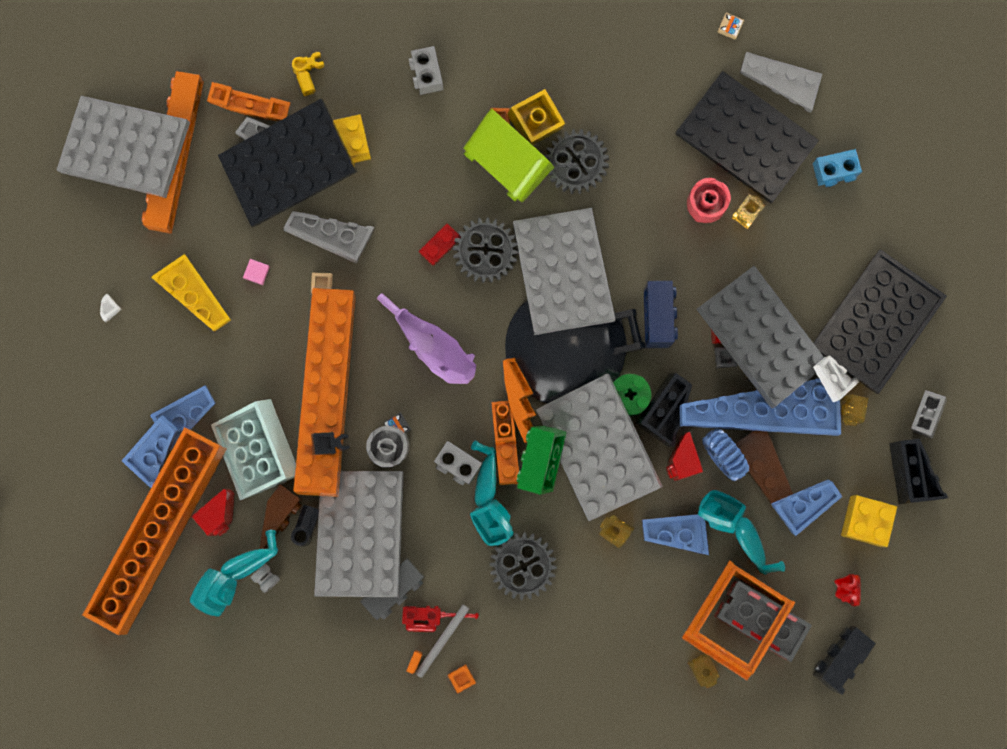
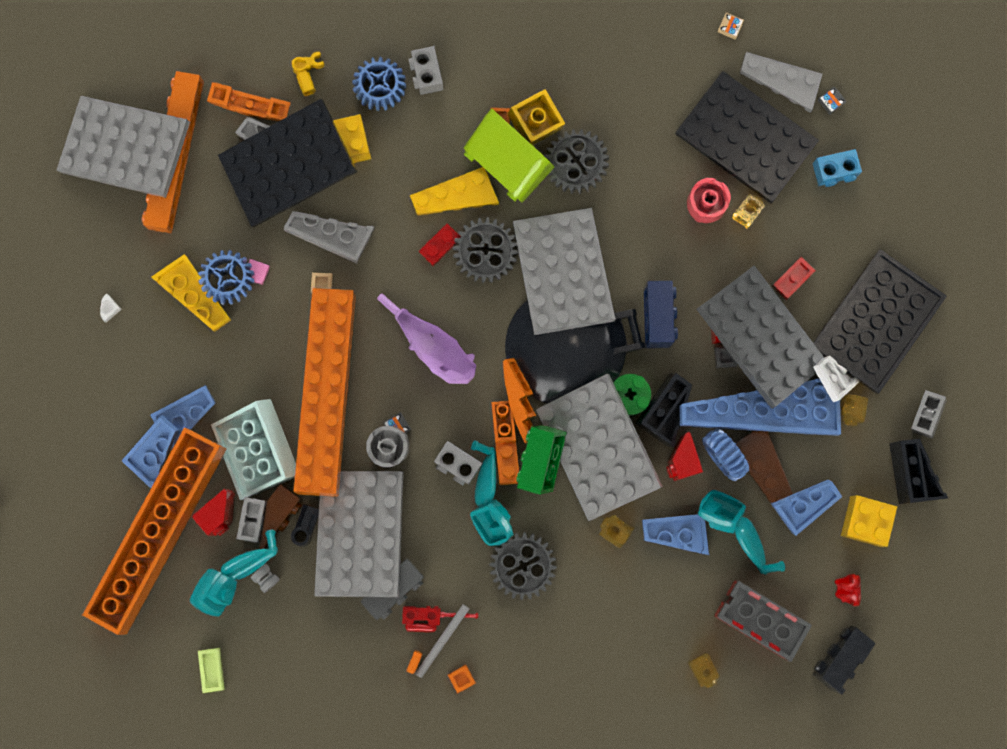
(211, 670): none -> yellowish green tile
(232, 262): none -> medium blue gear
(252, 520): none -> light grey brick
(326, 443): black plate -> none
(387, 71): none -> medium blue gear
(455, 194): none -> yellow wing
(717, 652): orange piece -> none
(793, 278): none -> red plate
(832, 100): none -> tile

